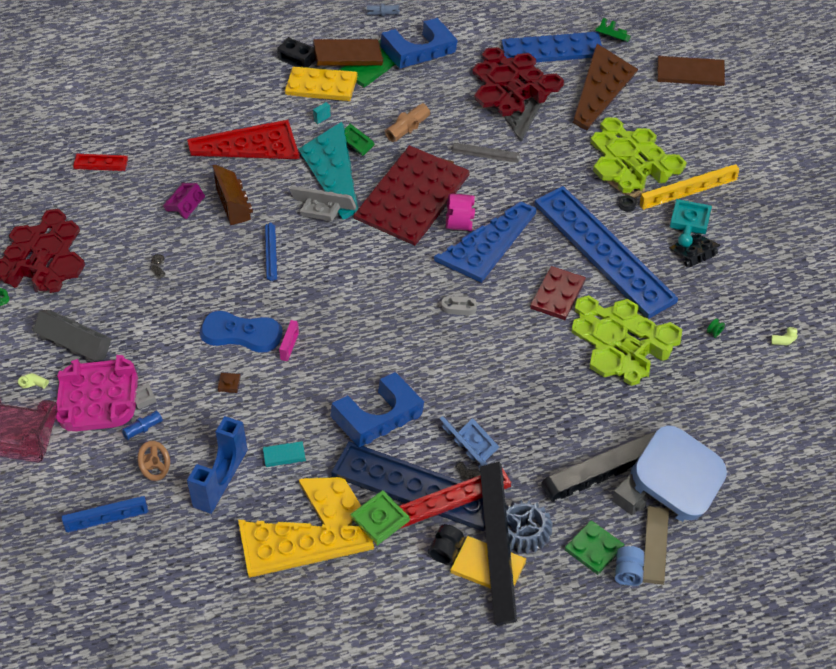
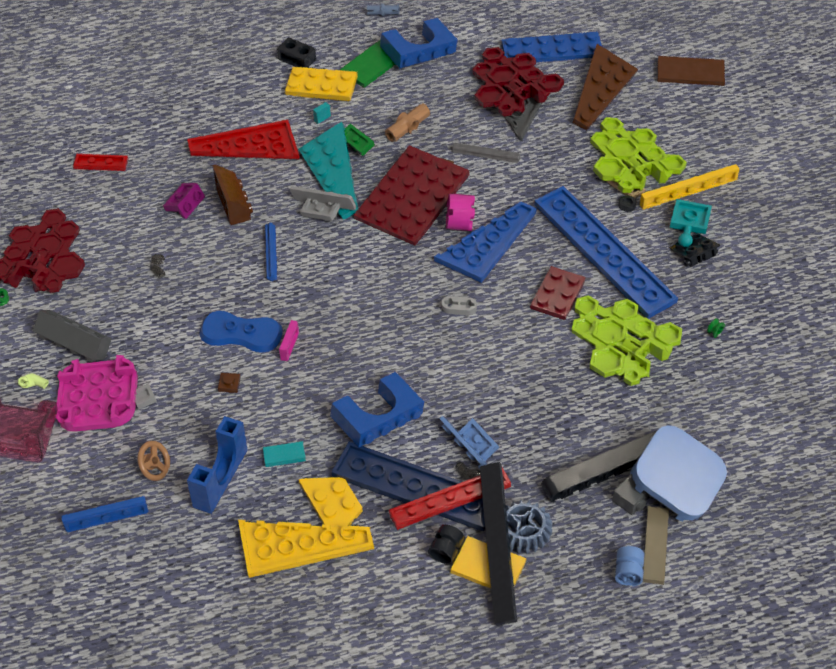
(141, 425): blue pin -> none
(347, 52): reddish brown tile -> none
(380, 517): bright green tile -> none
(594, 547): green plate -> none
(620, 33): green plate -> none
(786, 339): yellowish green arm -> none

